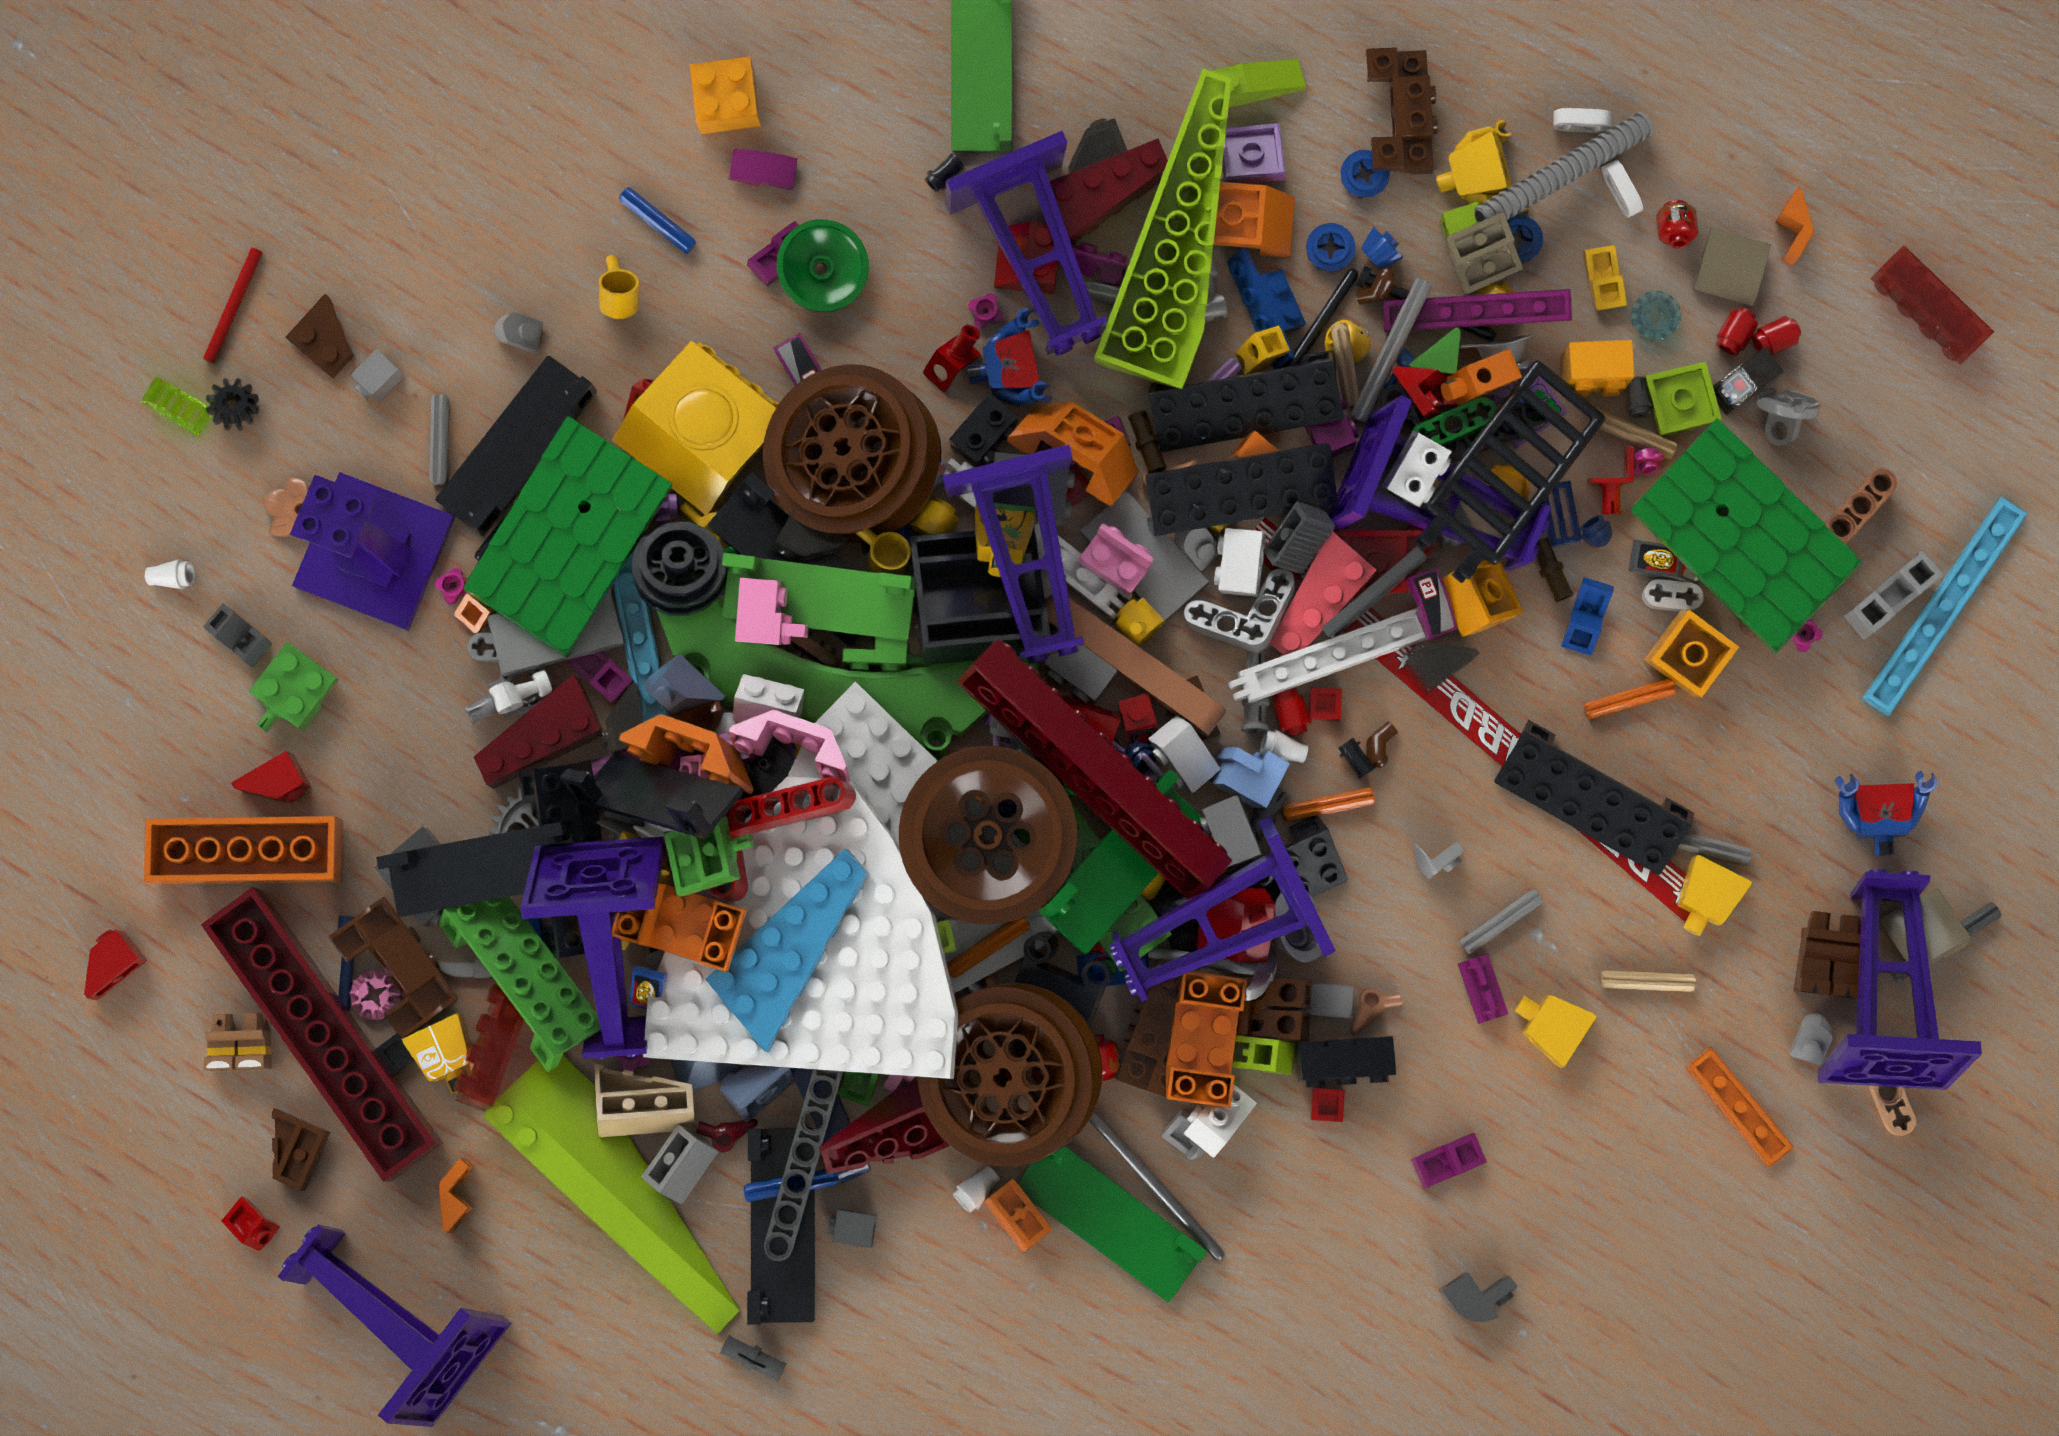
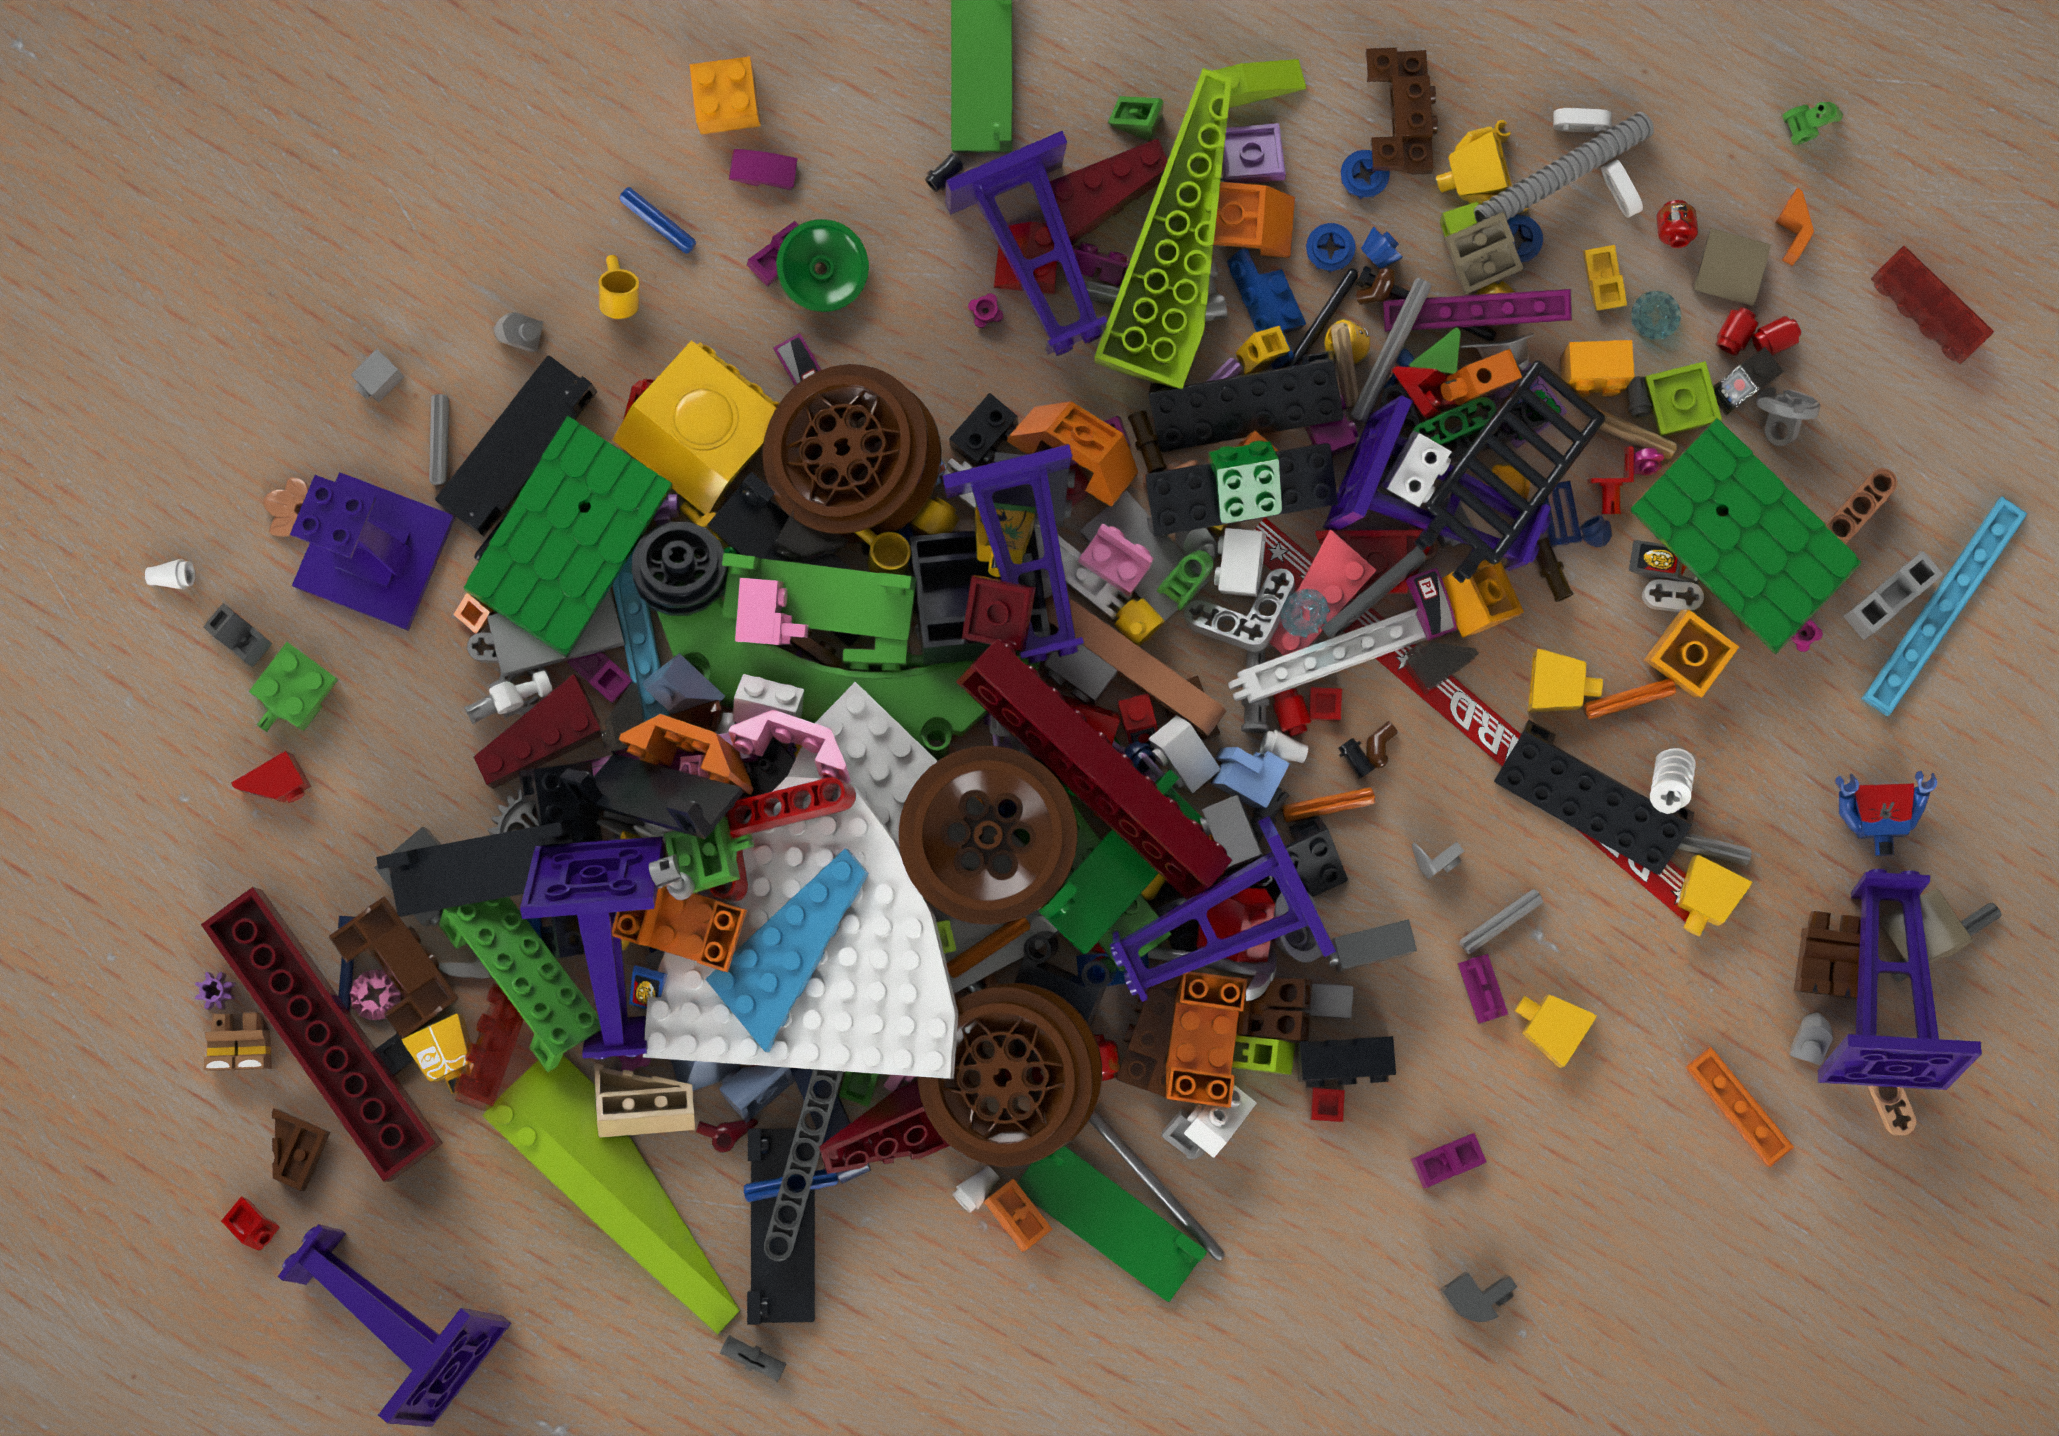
(111, 962): red slope -> none
(153, 395): clear neon green slope -> none
(209, 997): none -> medium lavender gear
(220, 404): black gear -> none
(232, 305): red bar -> none
(243, 850): orange brick -> none
(322, 338): reddish brown wing -> none
(444, 584): dark pink plate -> none
(453, 1206): orange slope -> none
(667, 873): none -> light grey leg
(679, 1164): light grey brick -> none
(852, 1228): dark grey brick -> none
(953, 356): red bracket -> none
(998, 611): none -> dark red tile
(1011, 364): torso -> none
(1098, 143): clear smoke slope -> none
(1137, 116): none -> bright green slope
(1183, 582): none -> bright green piece
(1247, 481): none -> bracket
(1292, 613): none -> clear light blue gear
(1299, 537): dark grey brick -> none
(1372, 946): none -> dark grey brick
(1372, 1007): nougat animal -> none
(1559, 683): none -> yellow torso
(1587, 616): blue slope -> none
(1648, 981): tan axle -> none
(1672, 780): none -> white piece
(1806, 121): none -> bright green piece

